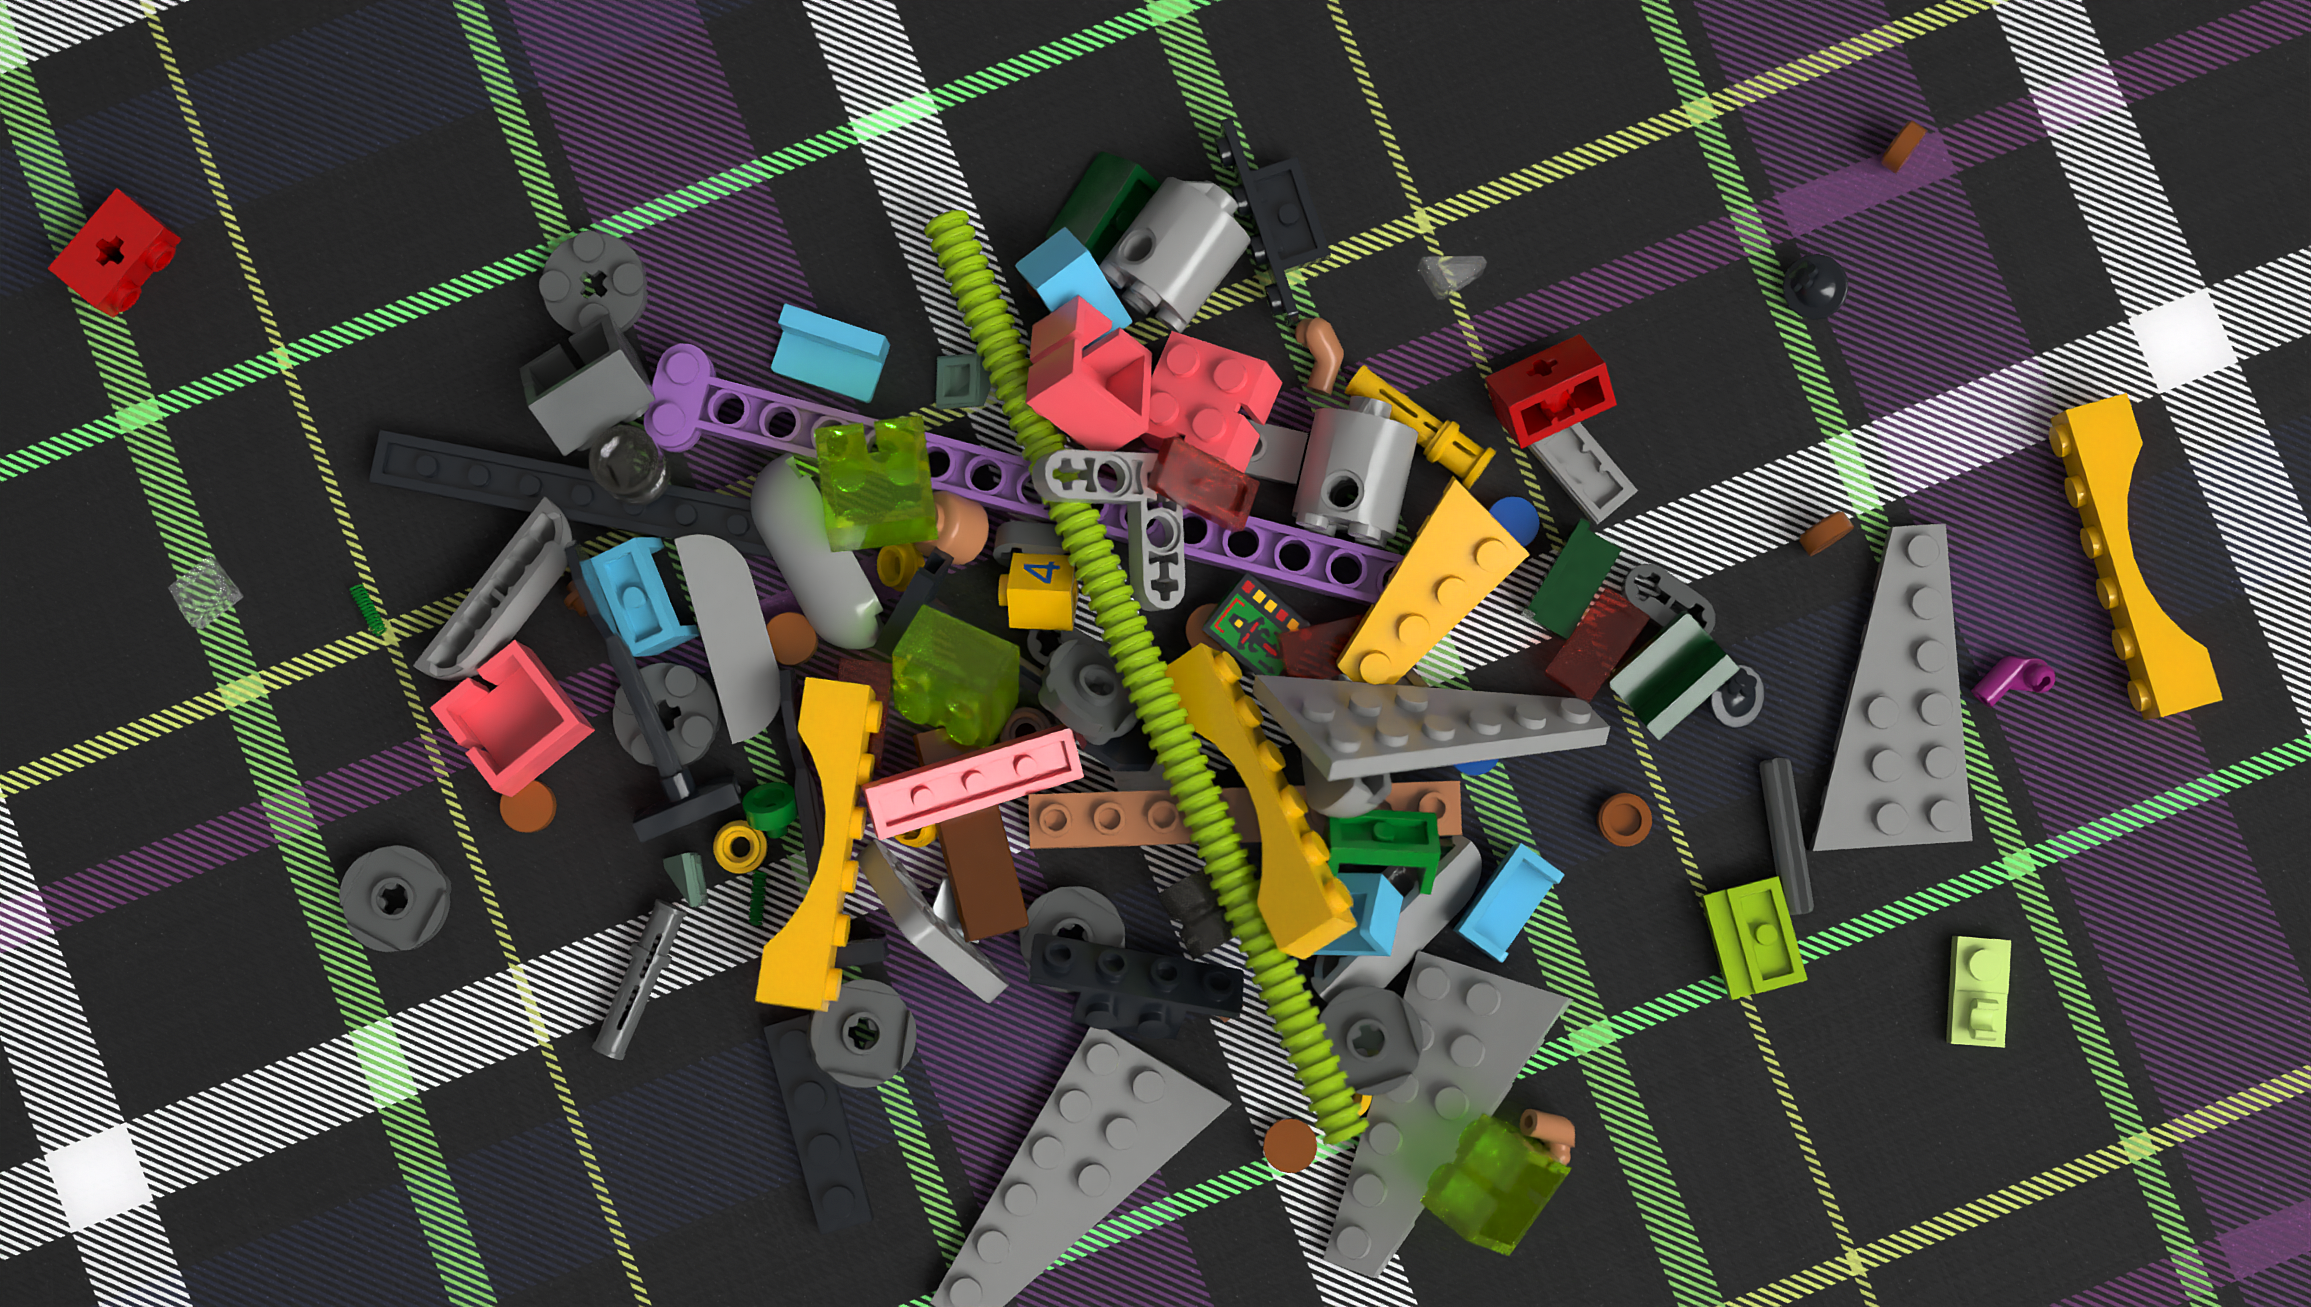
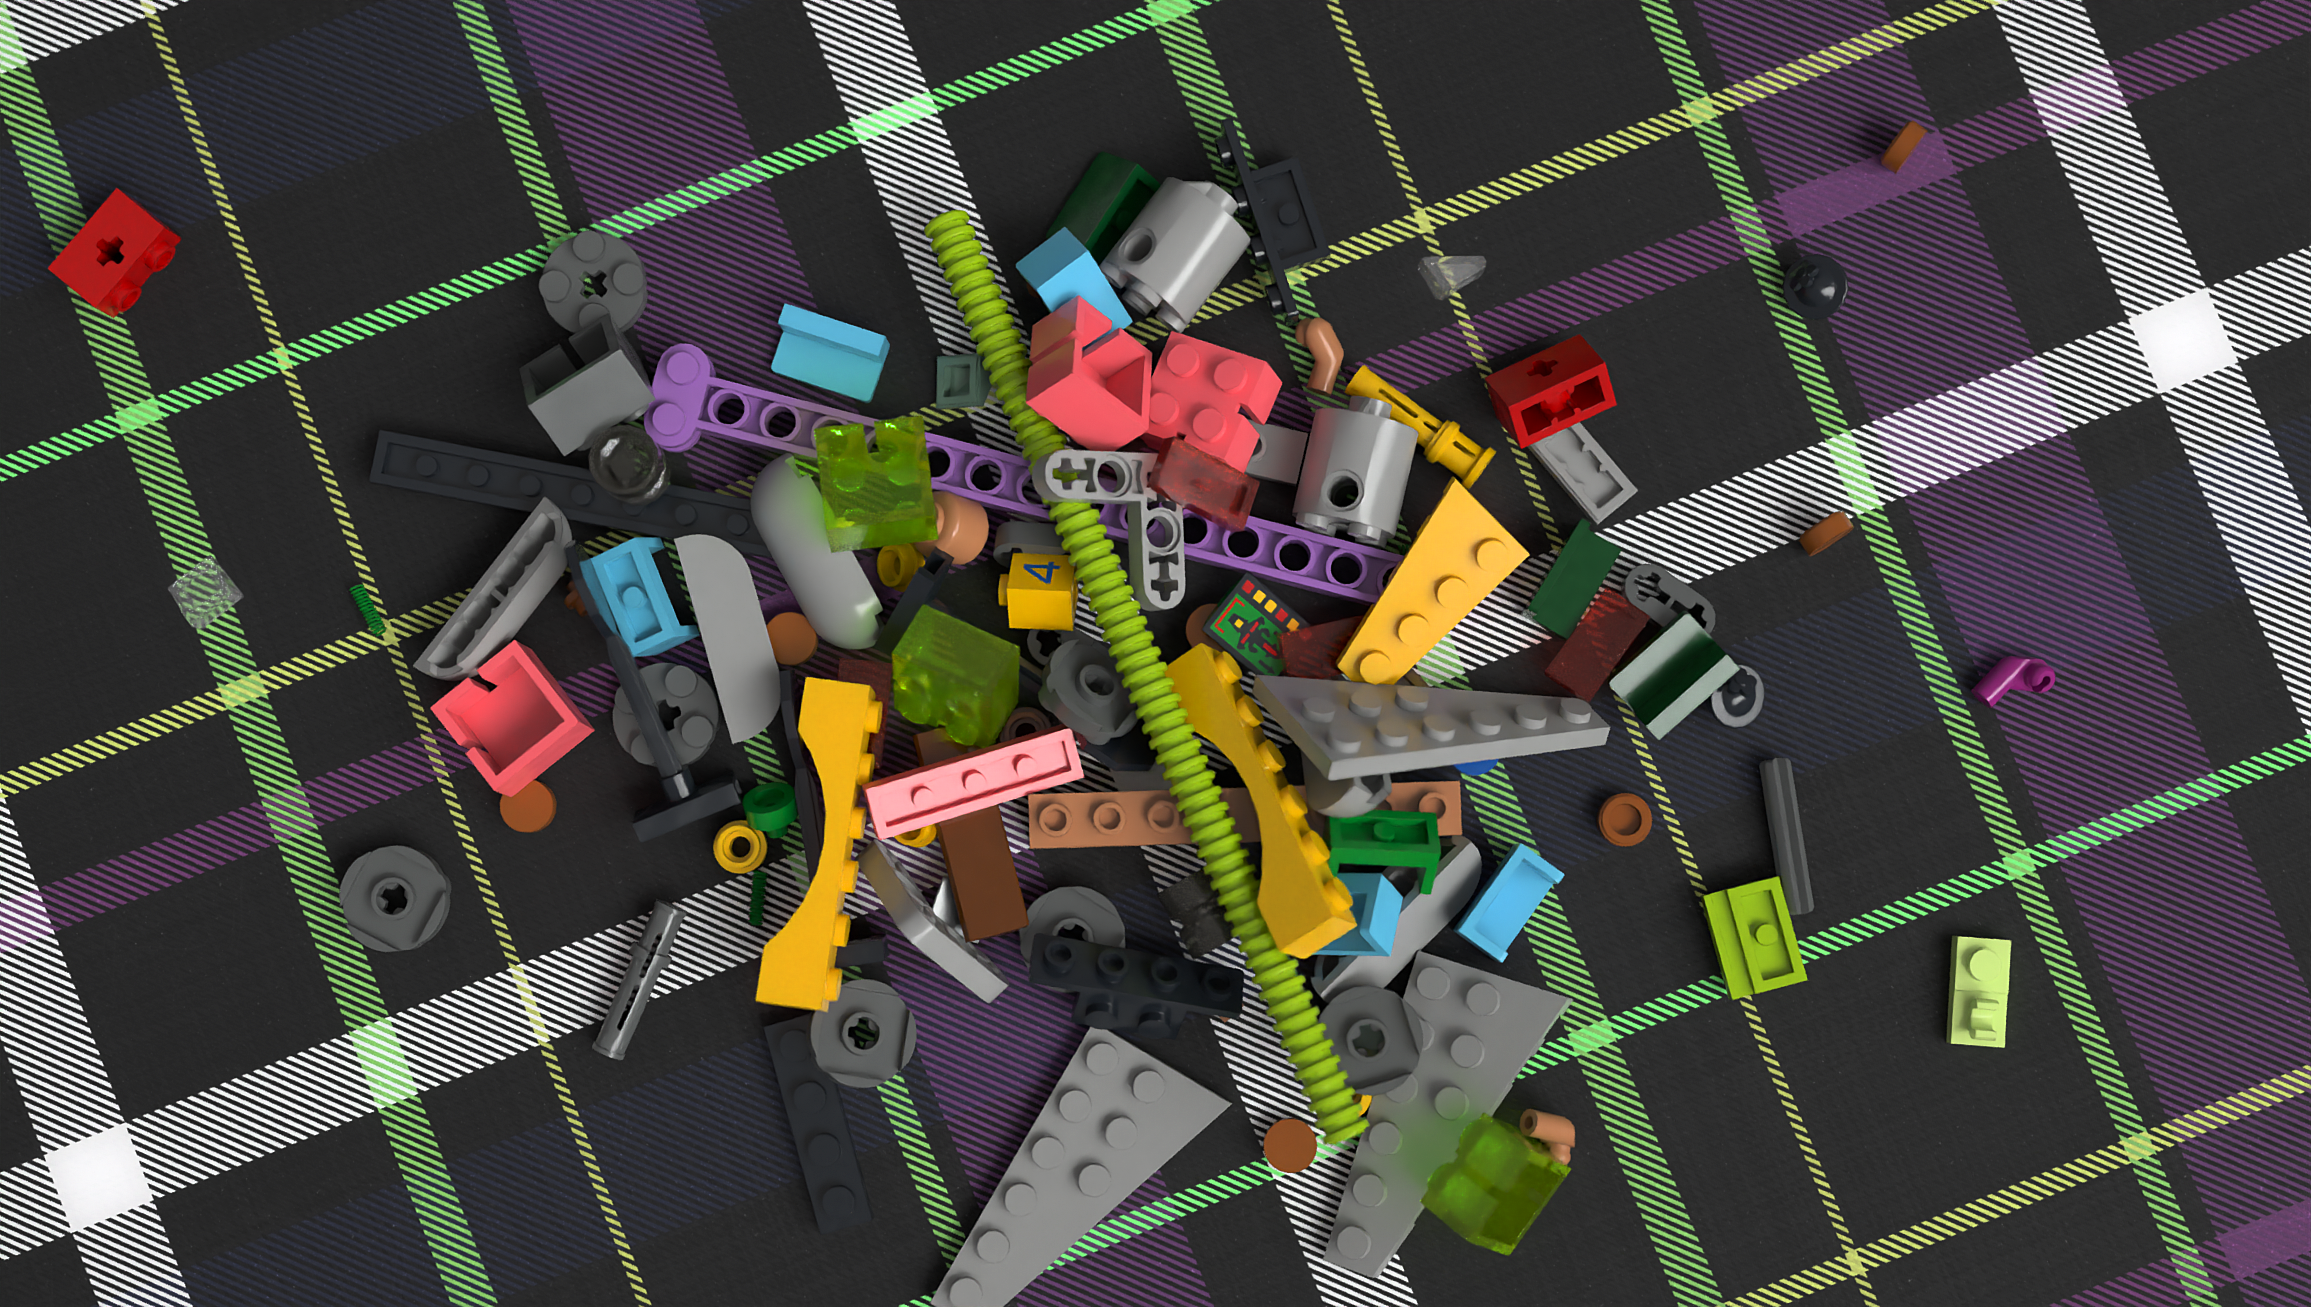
(688, 876): sand green slope -> none
(1517, 518): blue tile -> none
(1901, 729): light grey wing -> none
(2099, 454): yellow arch -> none

